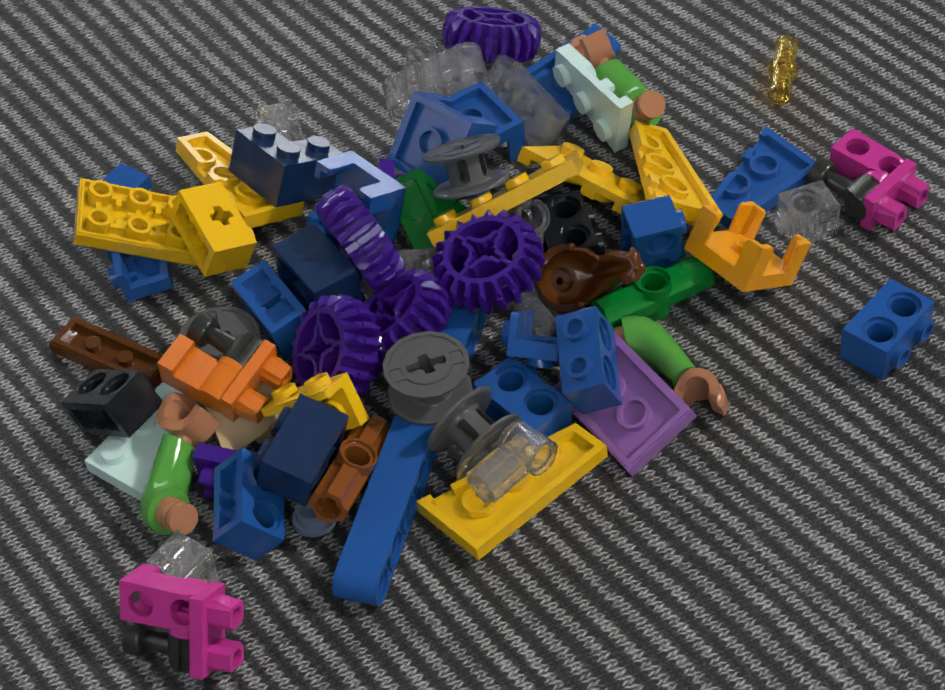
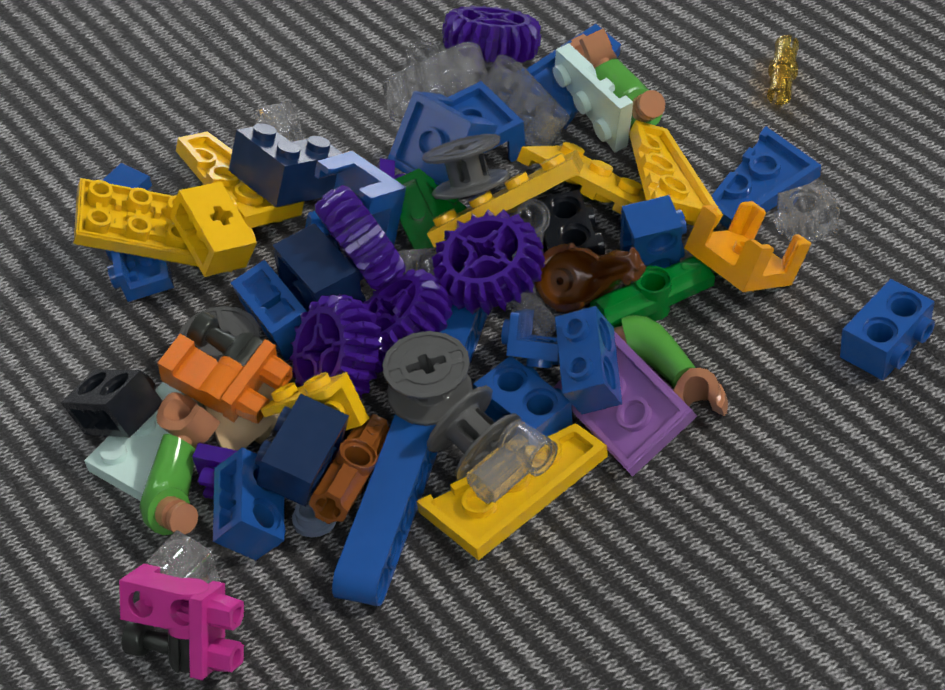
(102, 349): reddish brown tile -> none
(870, 180): dark pink hips -> none

